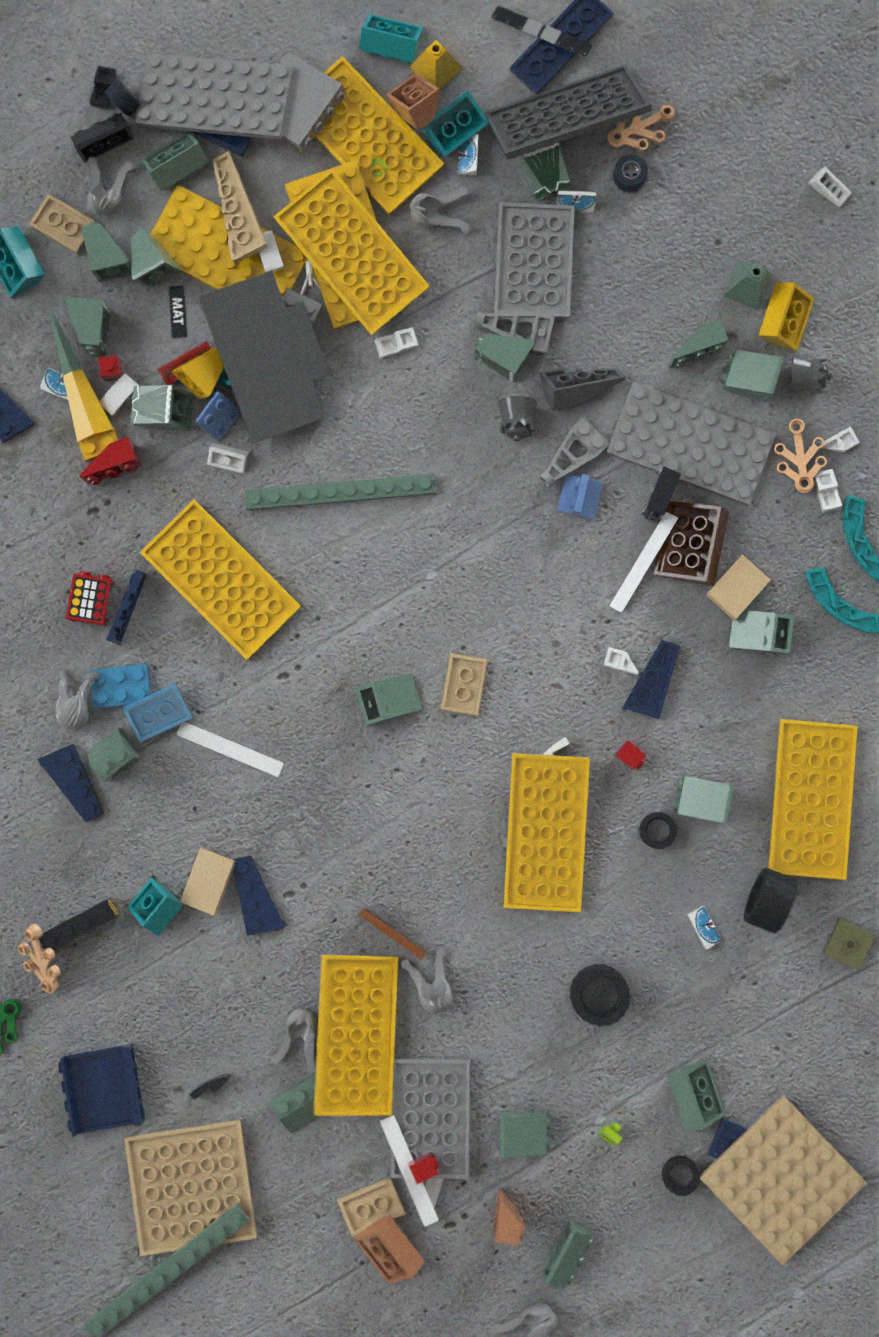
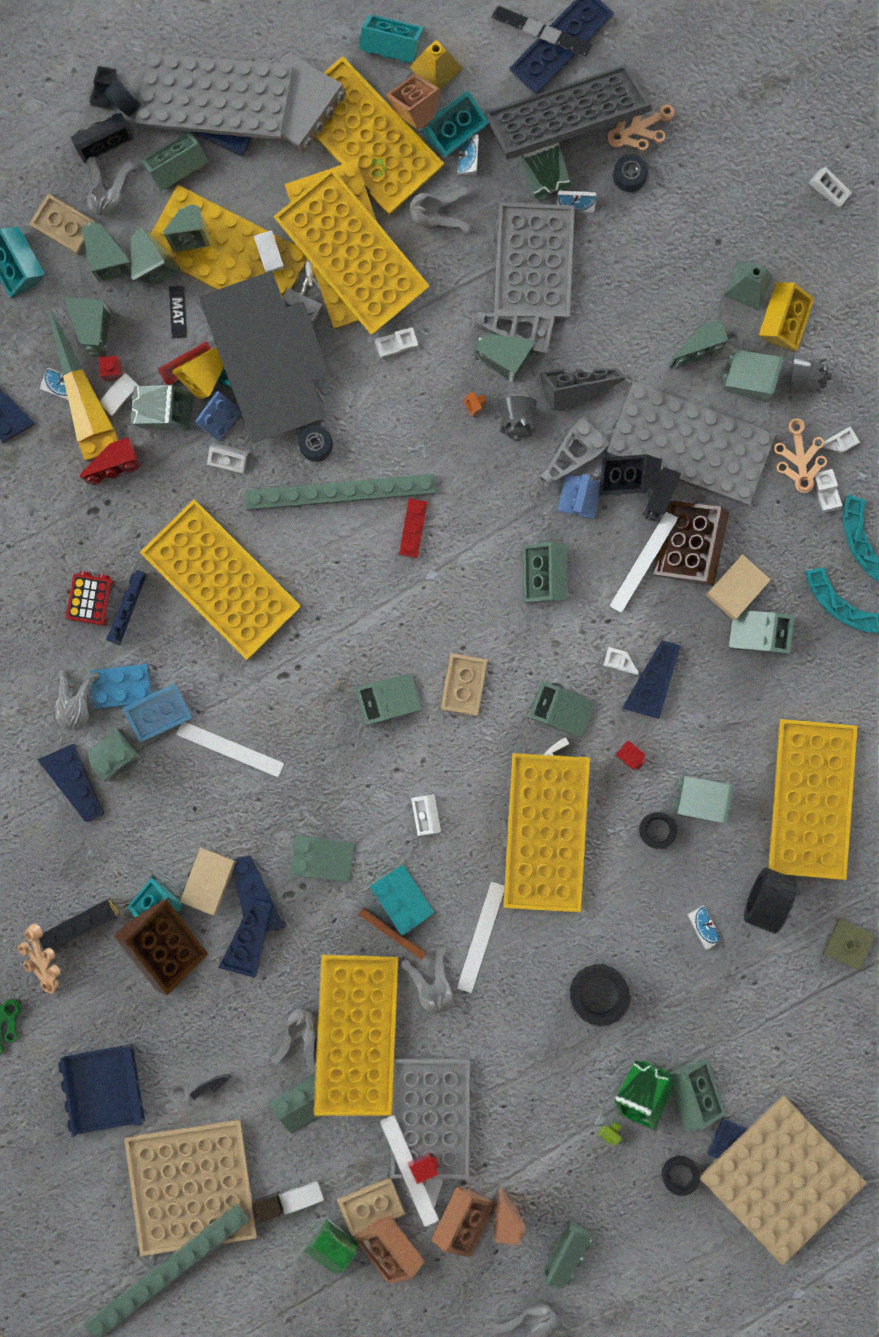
(161, 946): none -> reddish brown slope
(187, 230): none -> sand green slope
(241, 222): tan wing -> none
(247, 944): none -> dark blue wing
(267, 1207): none -> dark brown brick
(300, 1197): none -> white slope
(317, 449): none -> black wheel
(322, 858): none -> sand green slope
(332, 1247): none -> green slope
(402, 899): none -> teal slope
(413, 528): none -> red plate
(426, 815): none -> white slope
(463, 1222): none -> nougat slope
(474, 403): none -> orange tile
(481, 937): none -> white sticker
(523, 1133): sand green slope -> none
(545, 572): none -> sand green slope
(561, 709): none -> sand green slope
(629, 474): none -> black slope
(644, 1094): none -> slope

